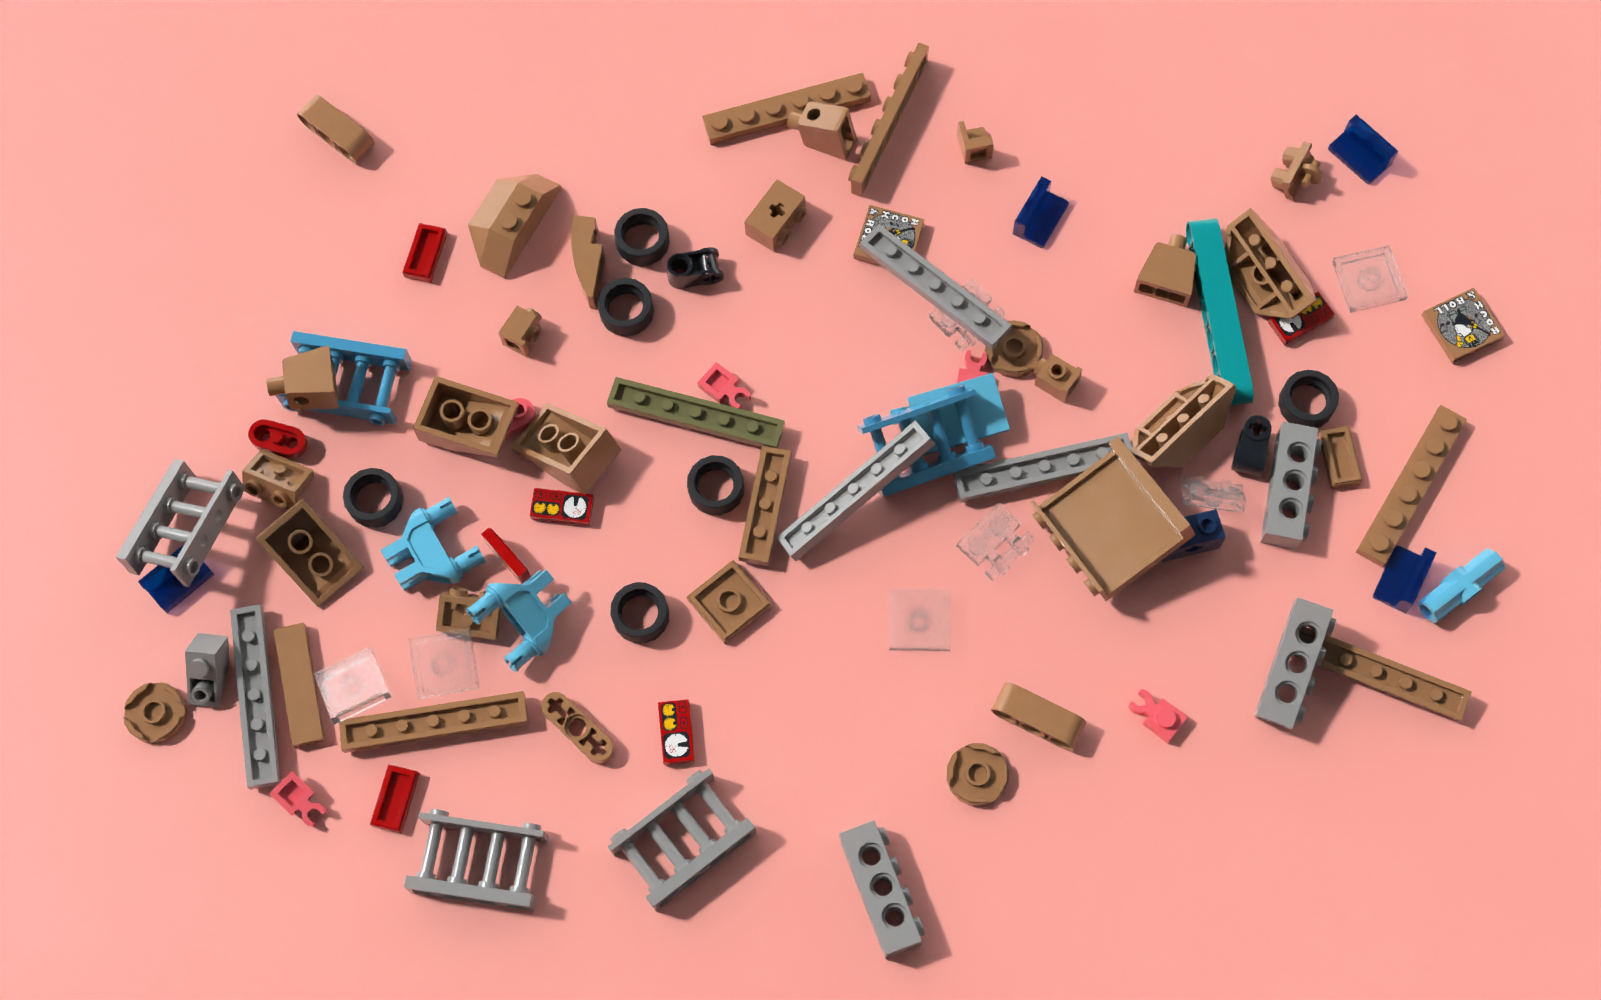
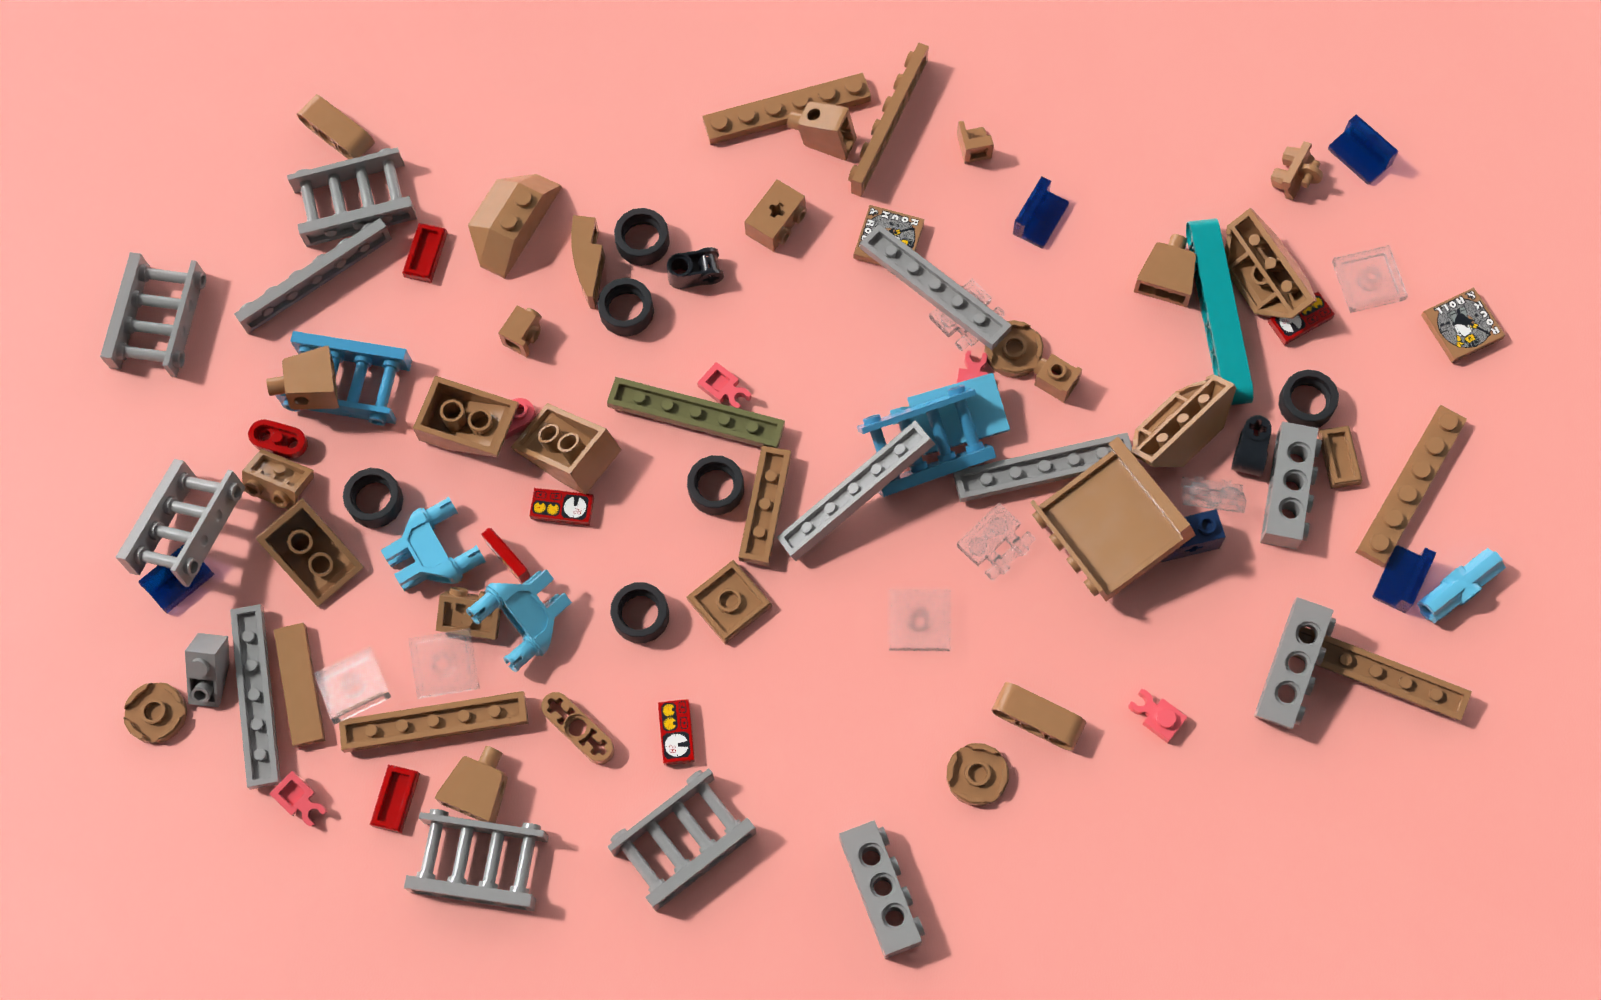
(131, 297): none -> light grey fence
(313, 275): none -> light grey plate
(344, 222): none -> light grey fence
(475, 787): none -> medium nougat torso

